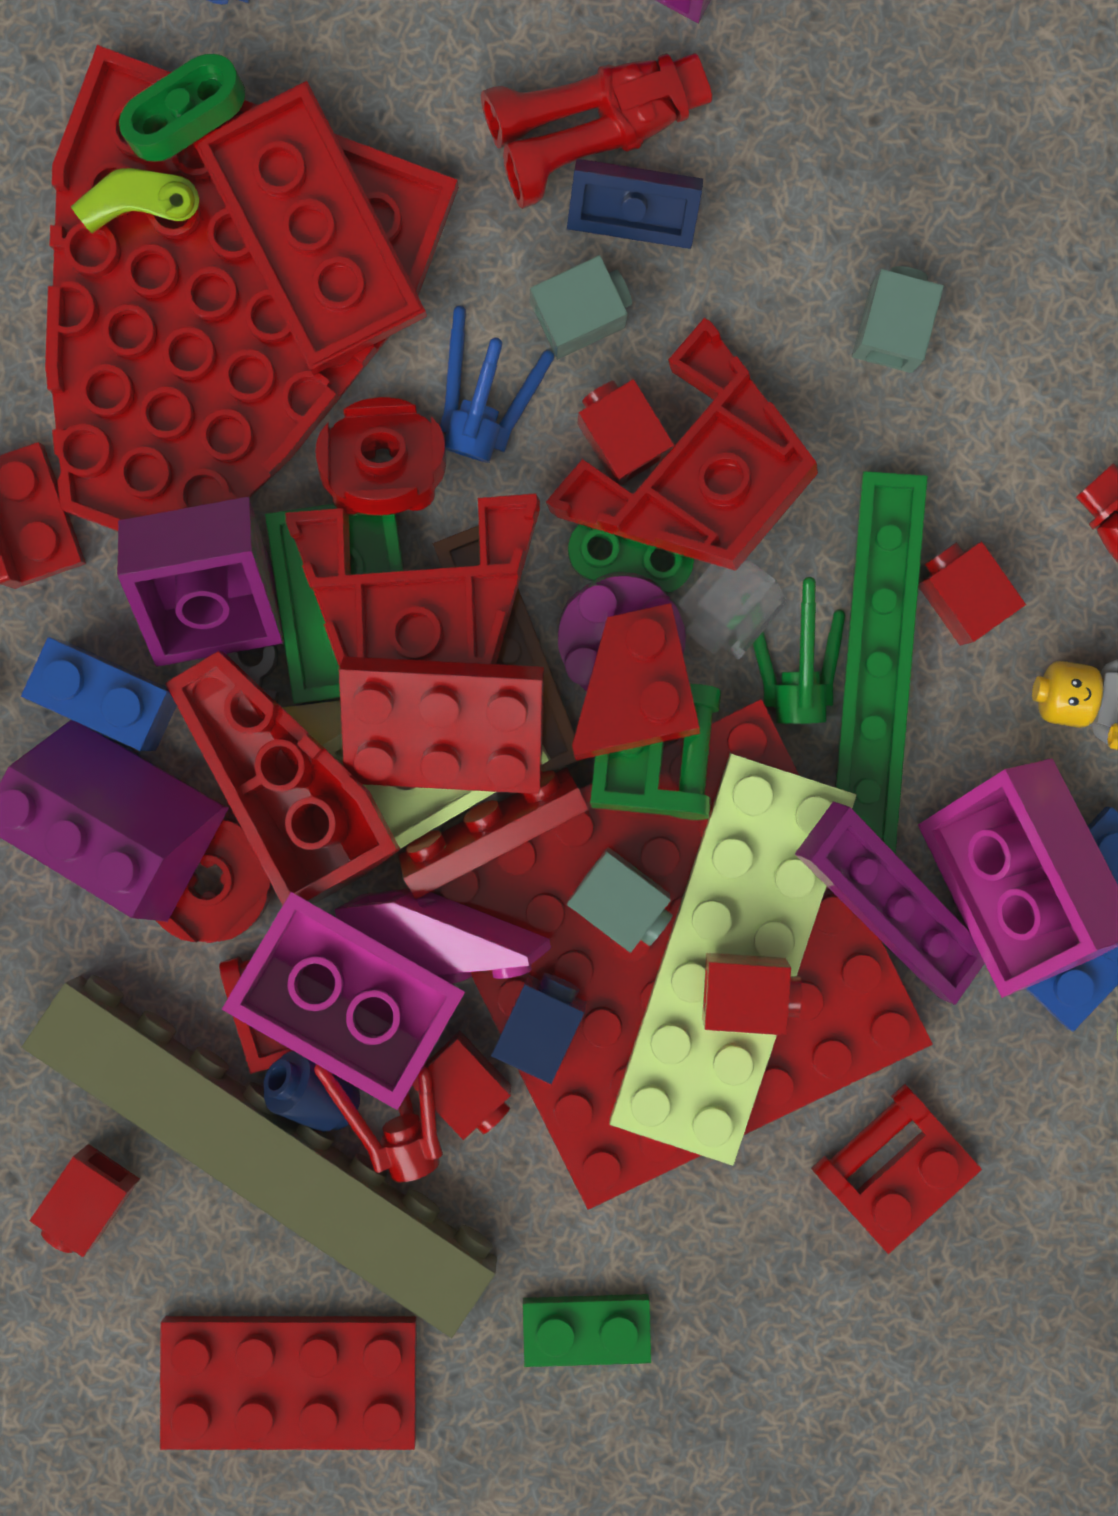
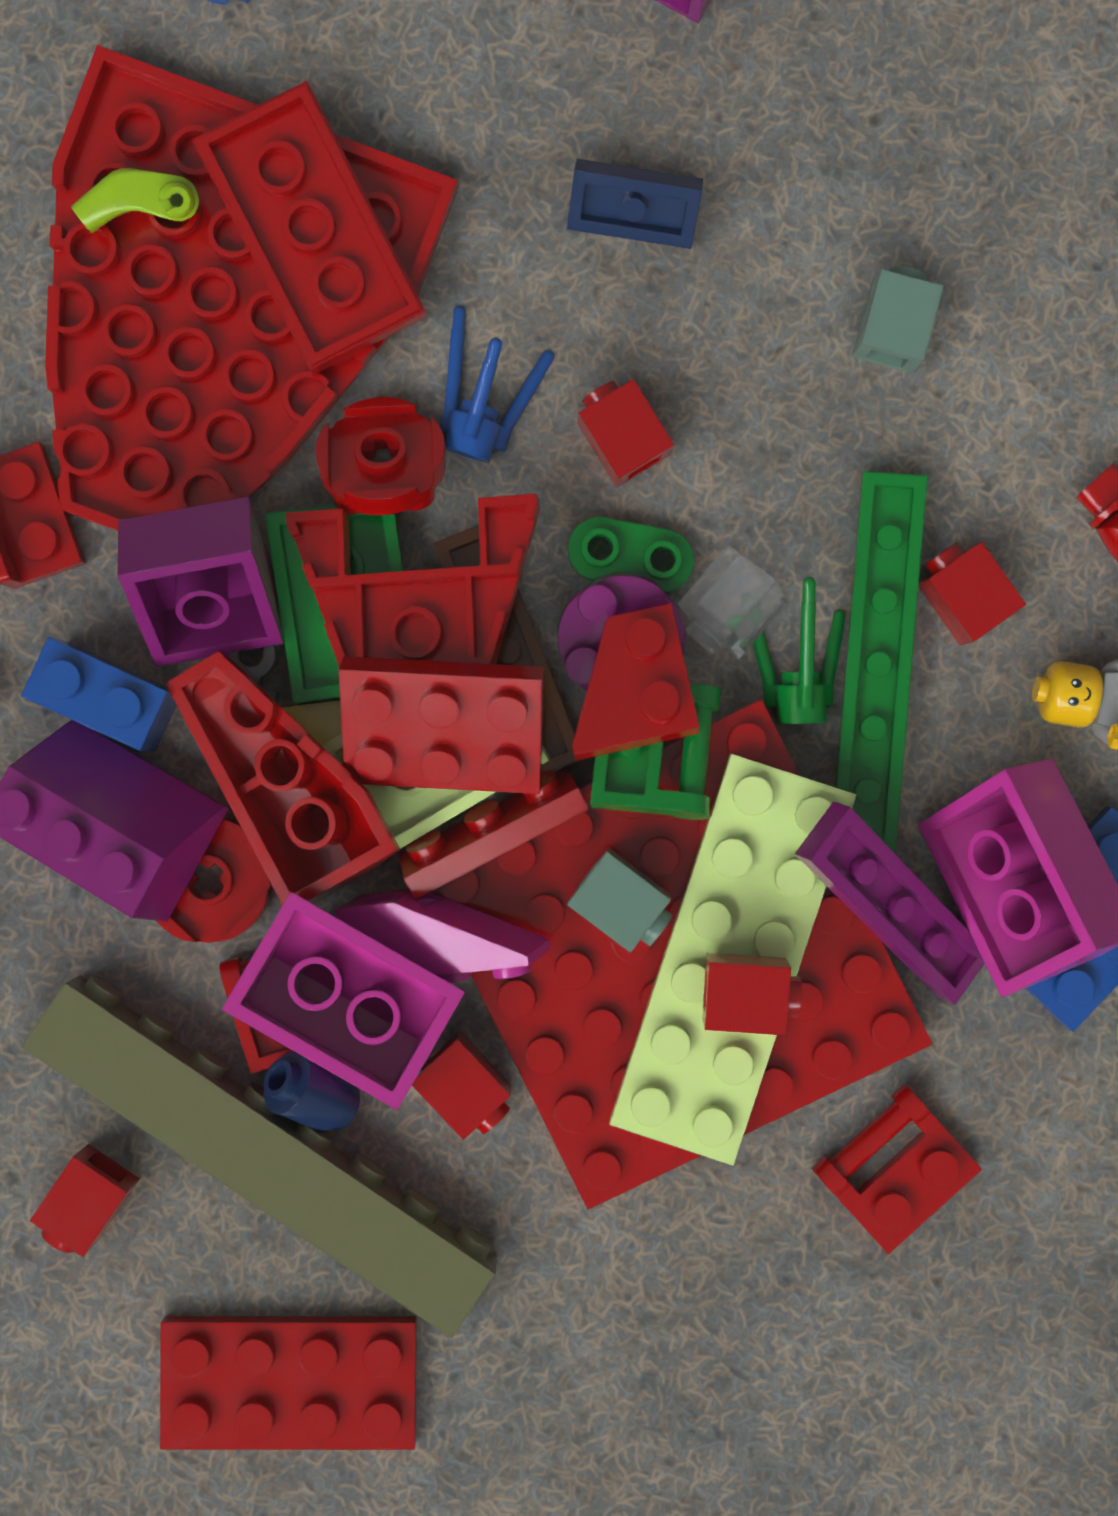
(182, 107): green plate -> none
(408, 1145): red plant -> none
(541, 1026): dark blue brick -> none
(581, 306): sand green brick -> none
(586, 1330): green plate -> none
(632, 106): red piece -> none
(717, 484): red wing -> none

